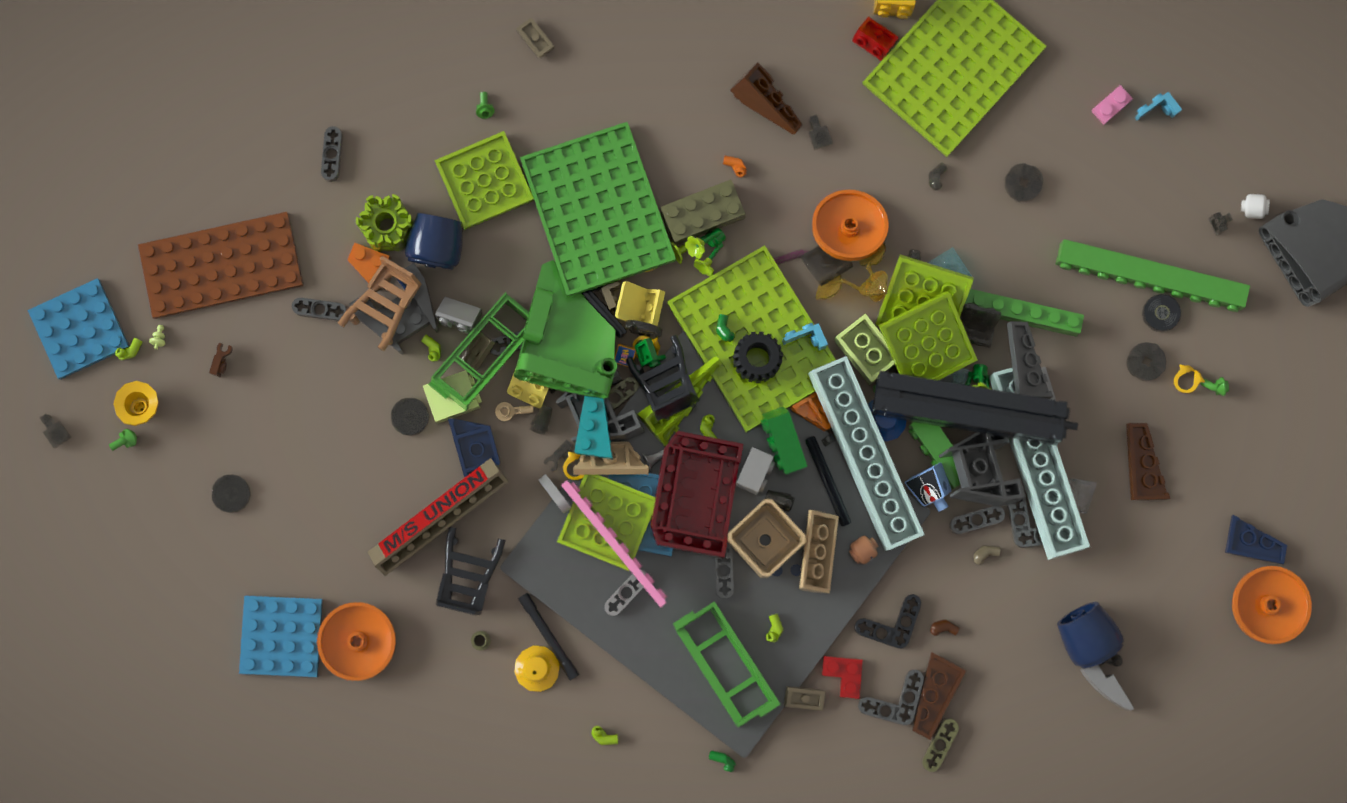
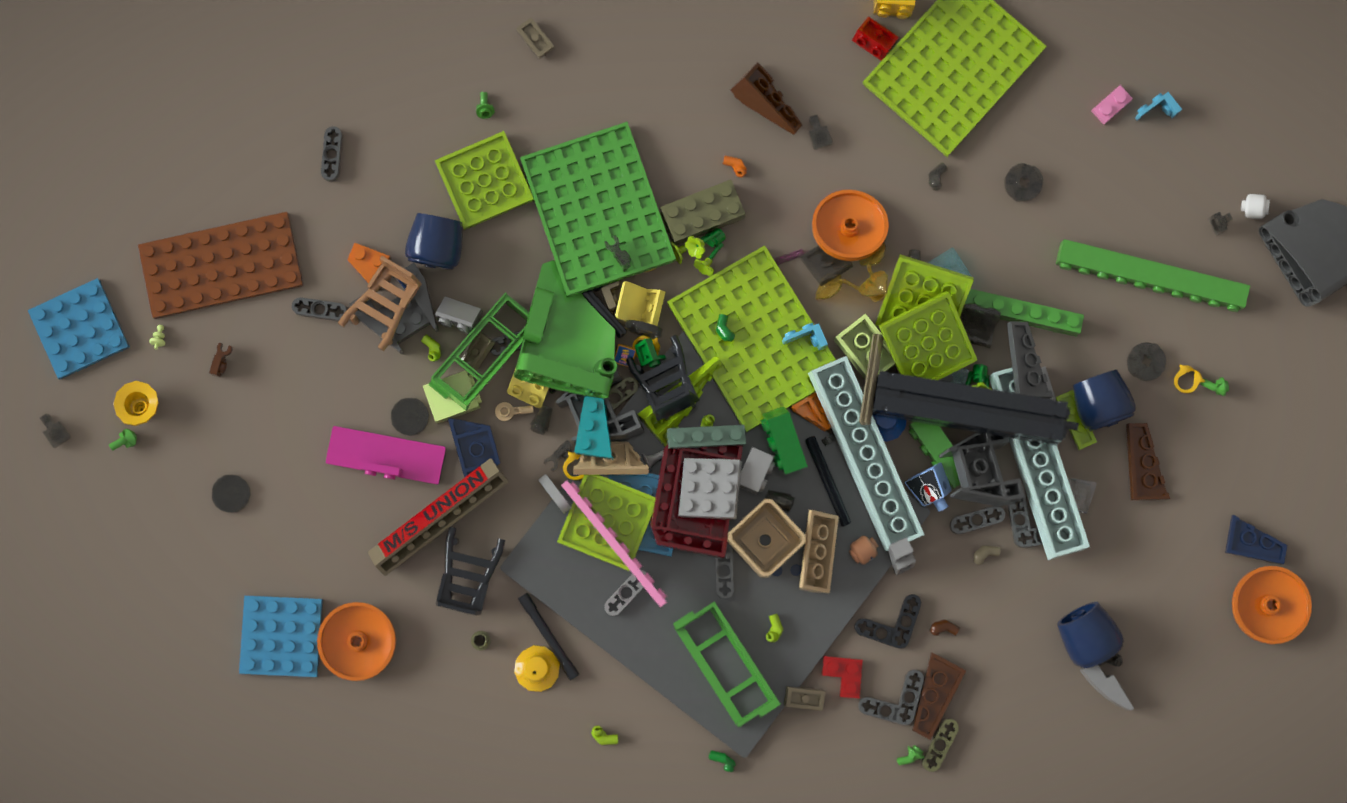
(129, 352): lime arm -> none
(375, 212): lime piece -> none
(385, 455): none -> dark pink bracket
(621, 256): none -> clear smoke plate
(706, 436): none -> sand green plate
(710, 488): none -> light grey plate
(757, 341): black tyre -> none
(871, 379): none -> dark tan axle
(901, 556): none -> light grey slope
(915, 753): none -> bright green plate
(1082, 437): none -> lime plate
(1103, 400): none -> dark blue piece
(1161, 313): black tile -> none

